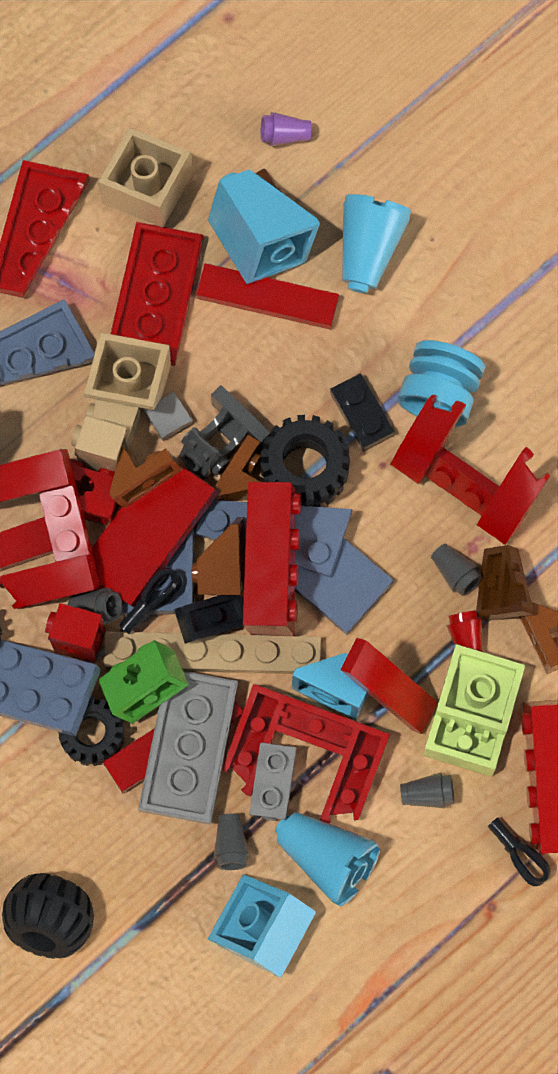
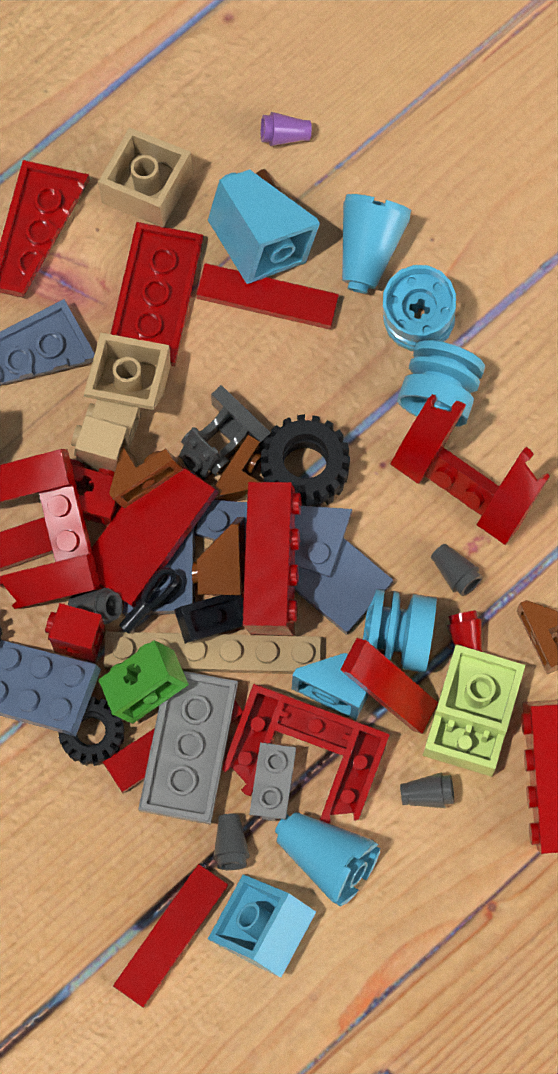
(47, 915): black wheel -> none
(168, 416): light grey tile -> none
(170, 936): none -> red tile
(361, 412): black plate -> none
(402, 629): none -> medium azure wheel
(413, 290): none -> medium azure wheel
(503, 585): reddish brown wing -> none
(513, 843): black piece -> none

